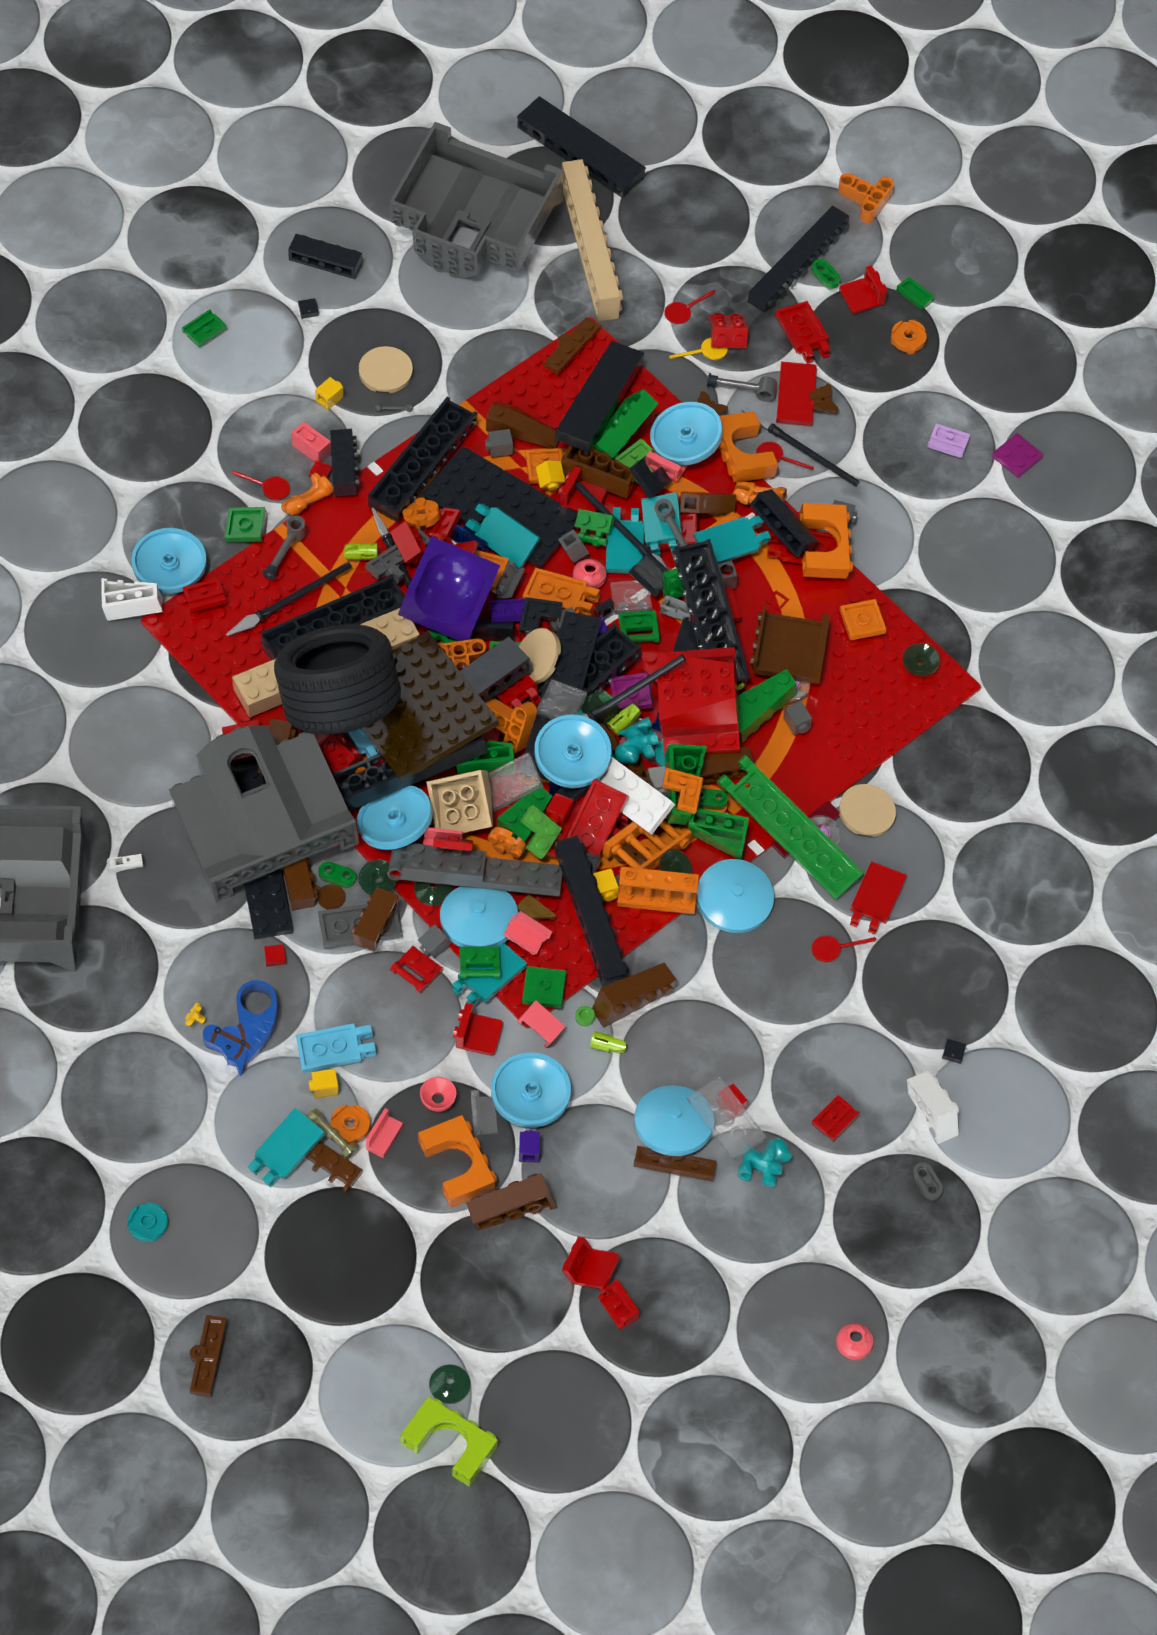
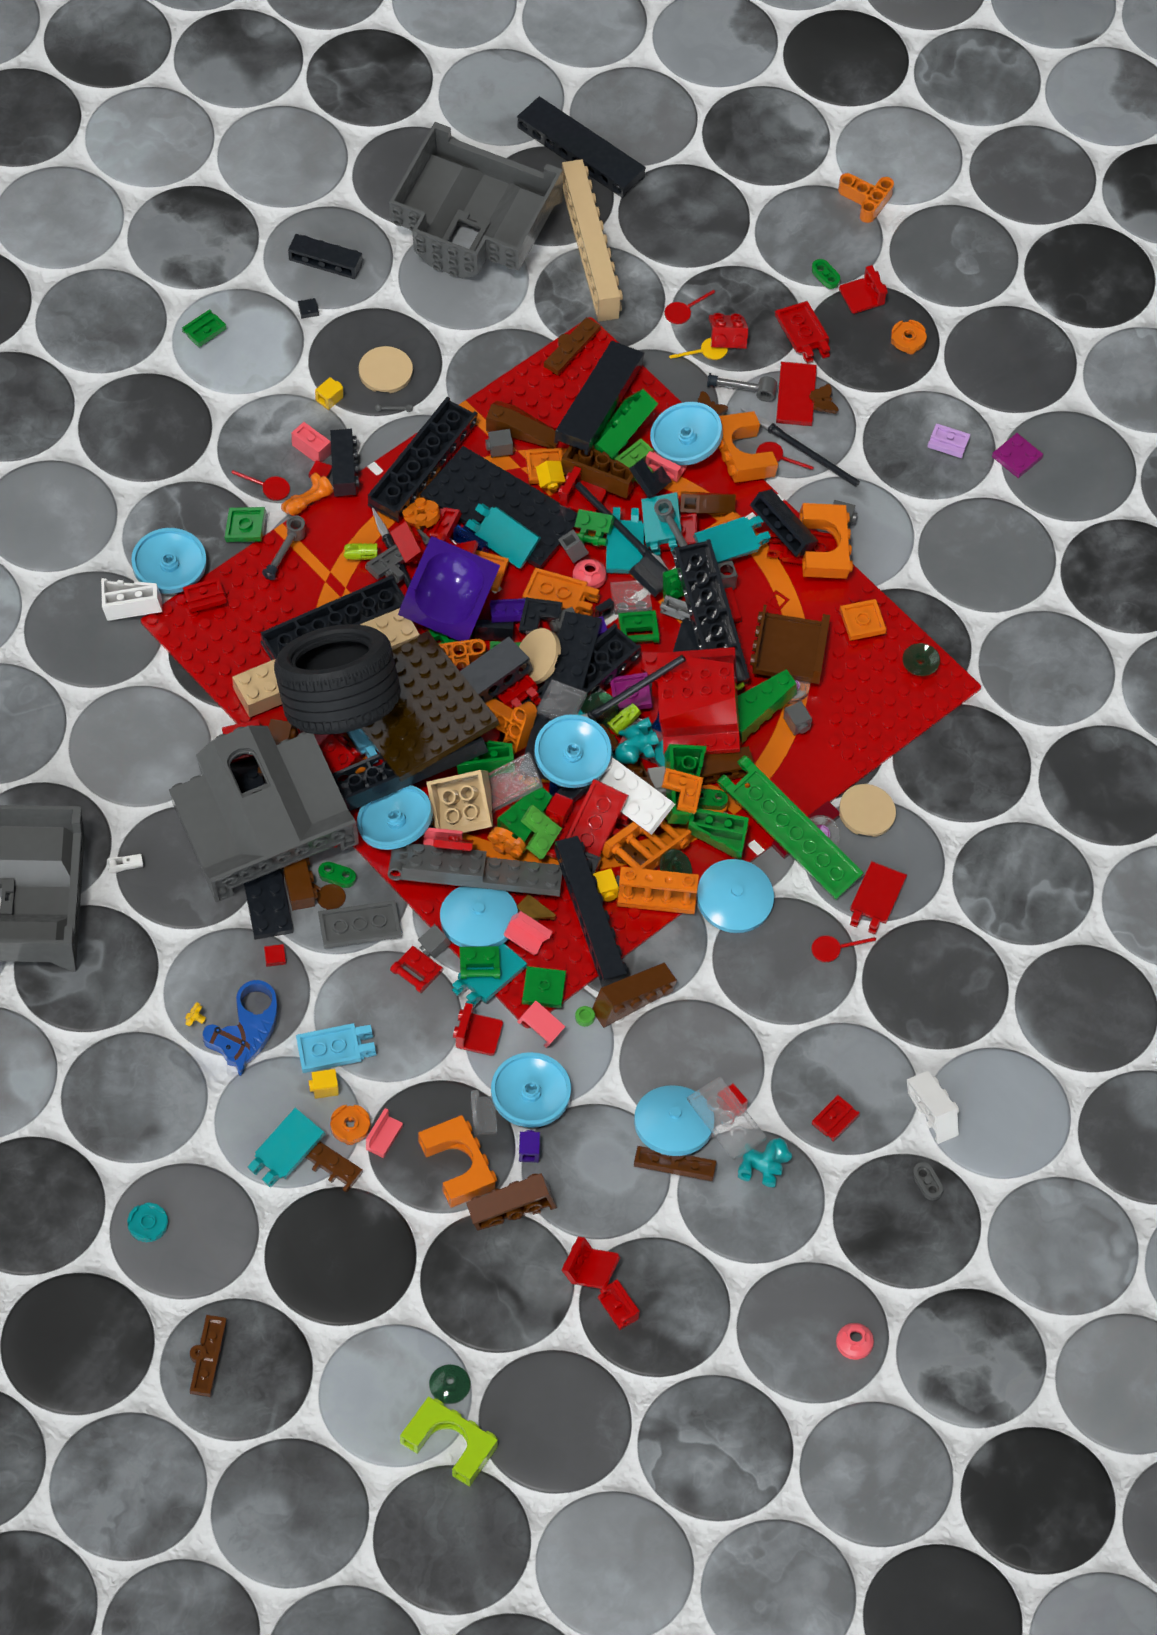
(251, 620): black piece -> none
(348, 1149): olive piece -> none
(372, 871): clear green dish -> none
(375, 918): reddish brown brick -> none
(432, 895): clear green dish -> none
(438, 1086): coral piece -> none
(507, 586): dark grey hinge -> none
(607, 1043): lime hinge -> none
(747, 491): orange piece -> none
(798, 259): black brick -> none
(915, 293): green tile -> none
(954, 1051): black tile -> none

